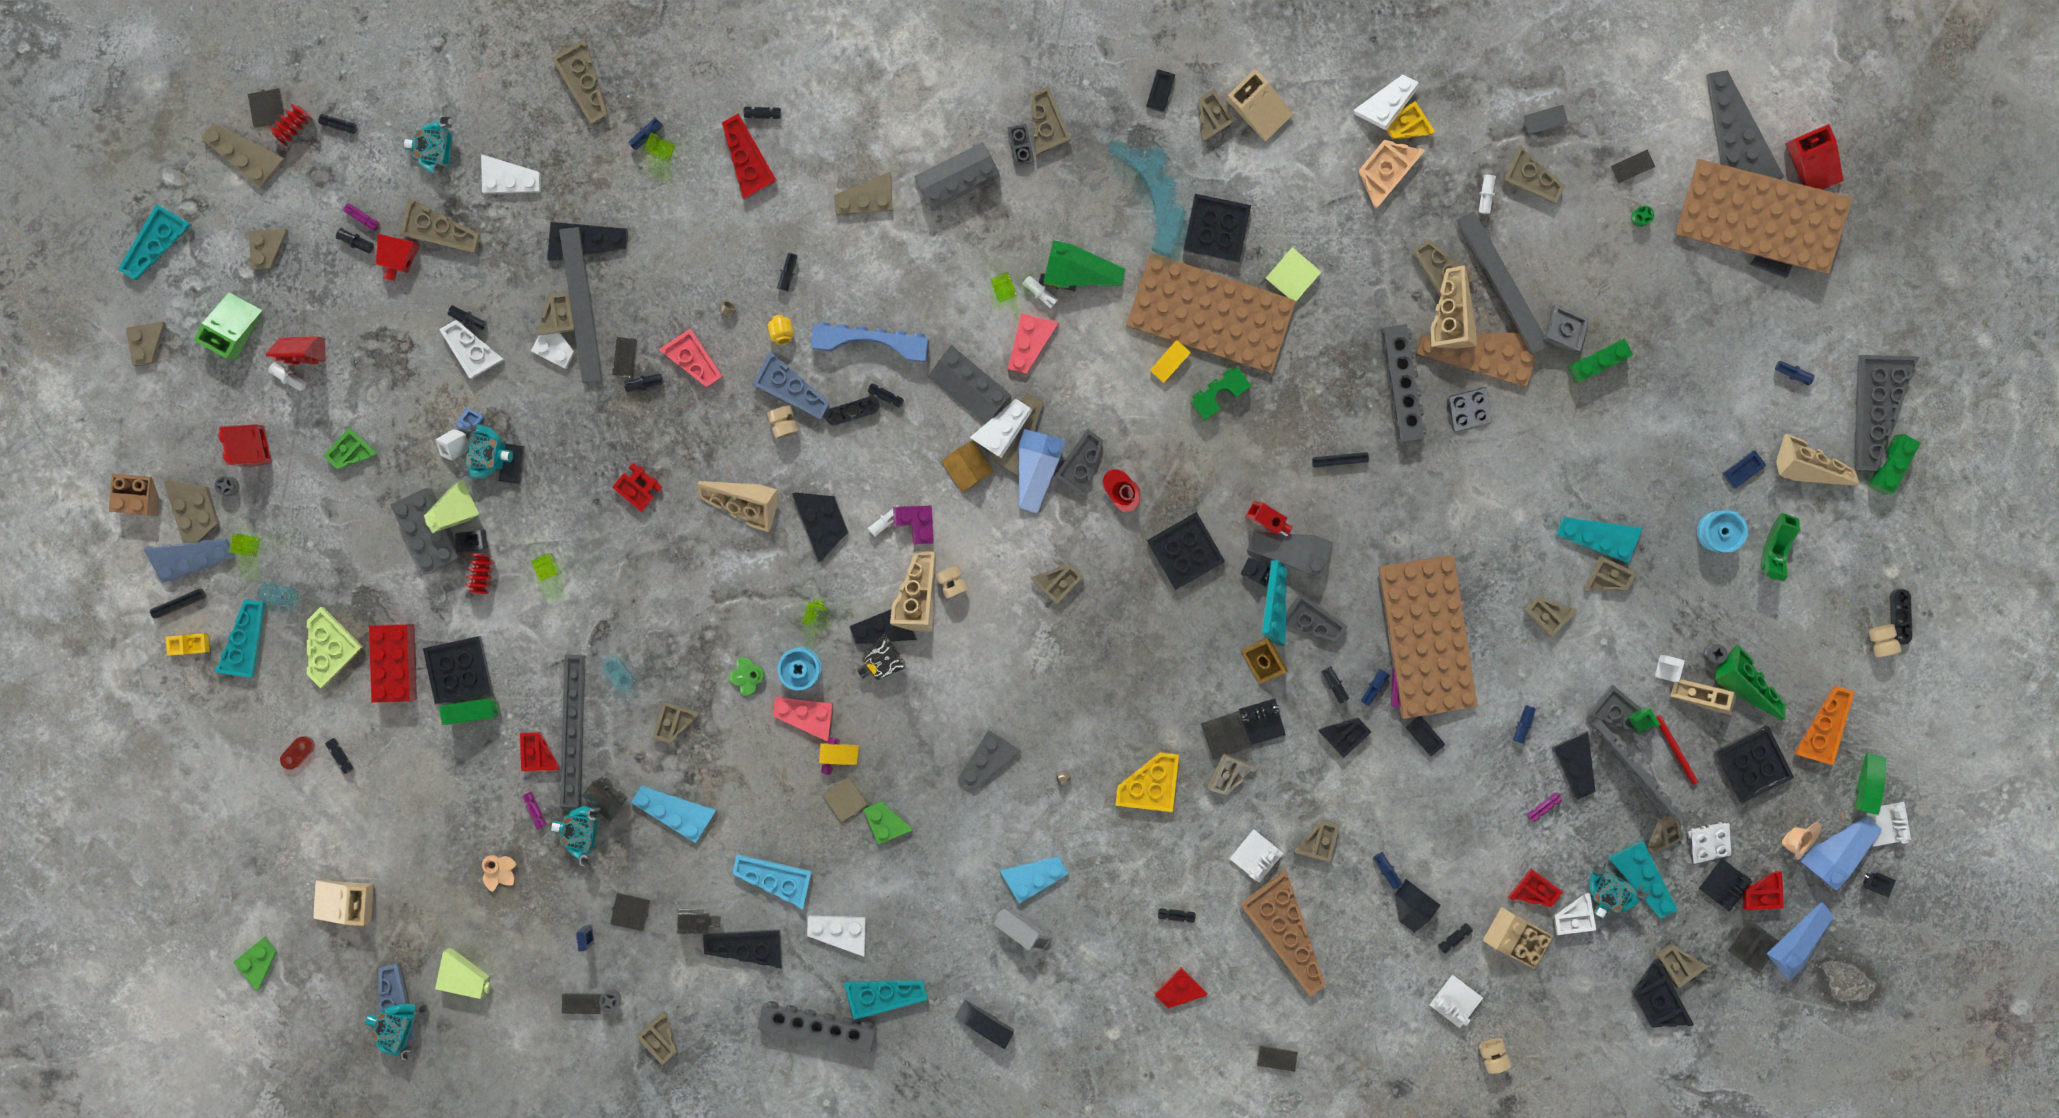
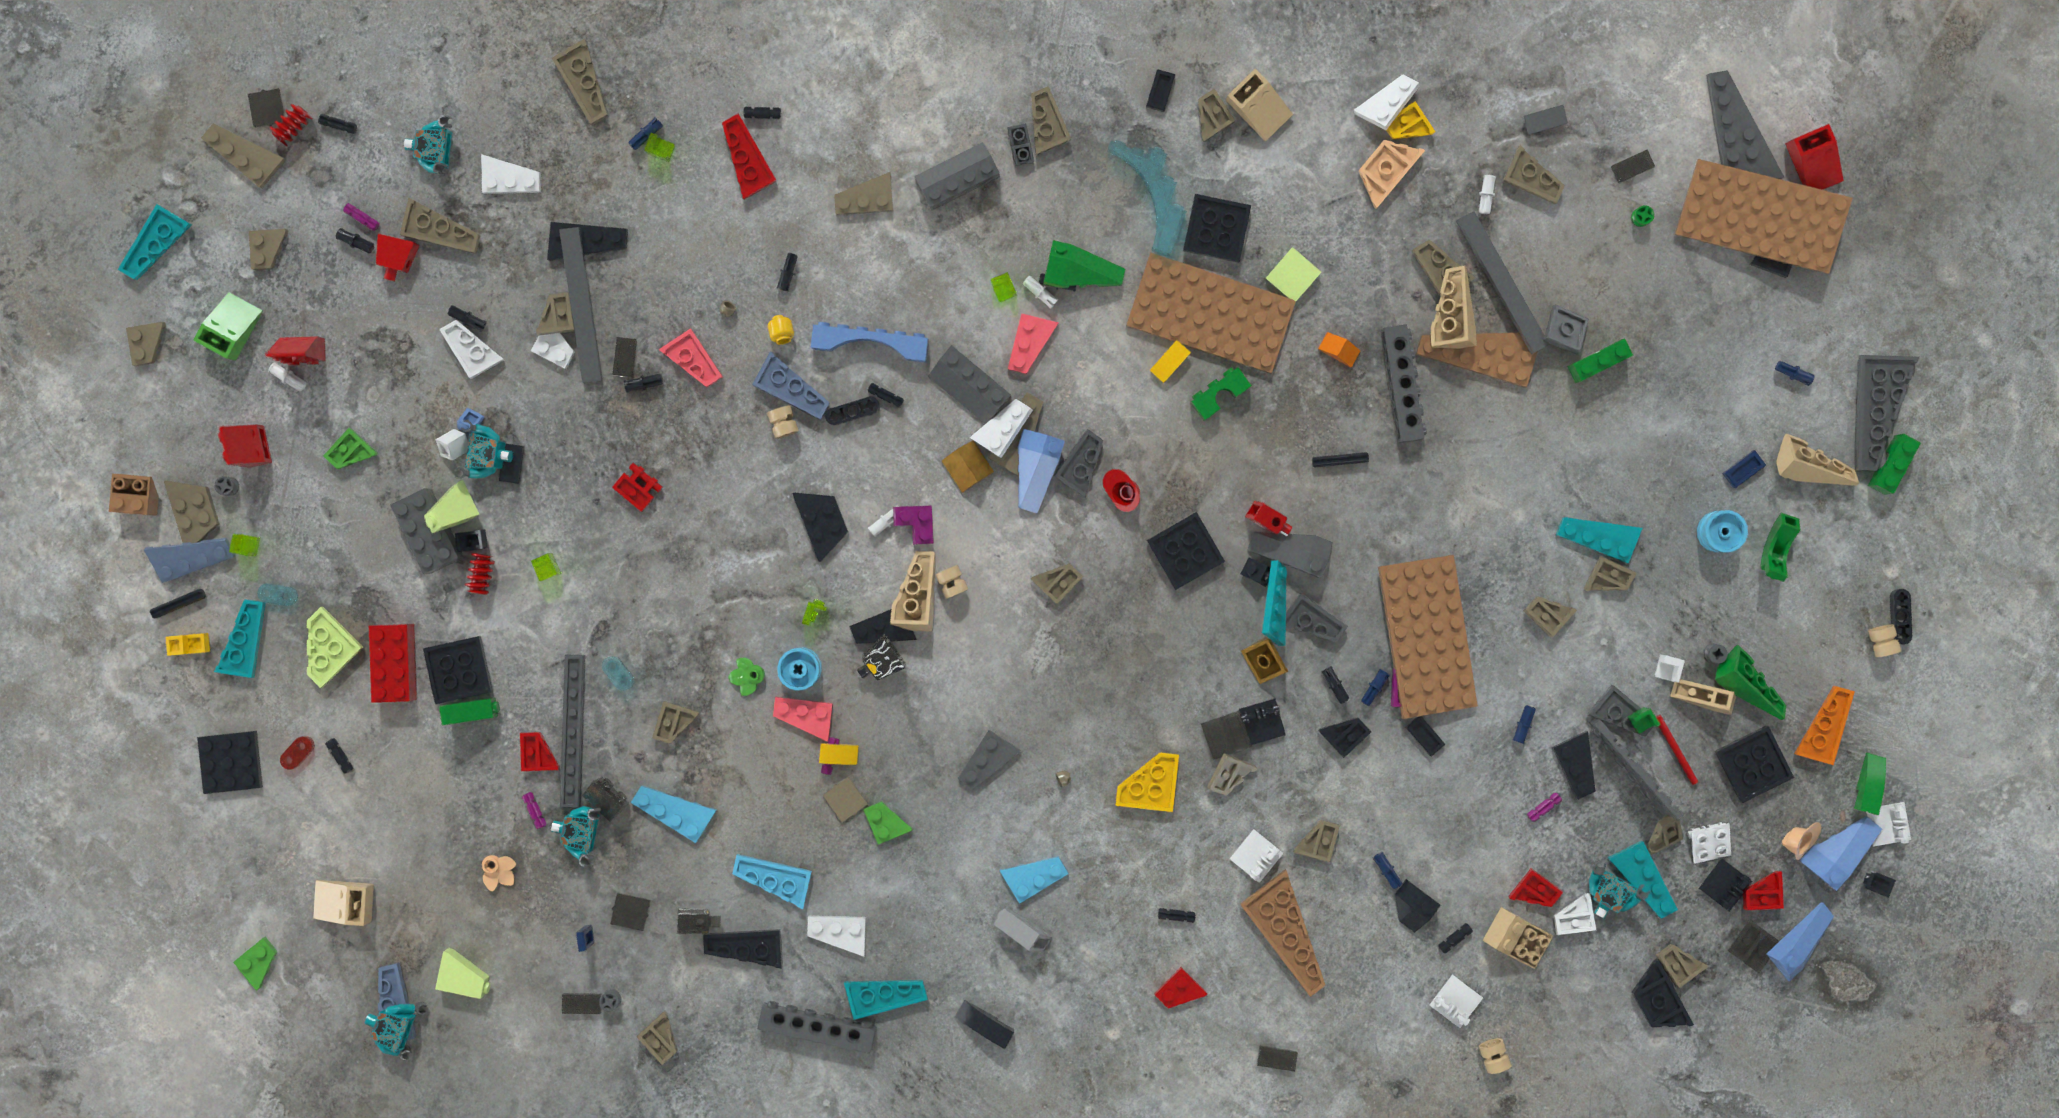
(230, 762): none -> black plate
(748, 501): tan wedge -> none
(1339, 349): none -> orange slope
(1470, 409): hinge -> none

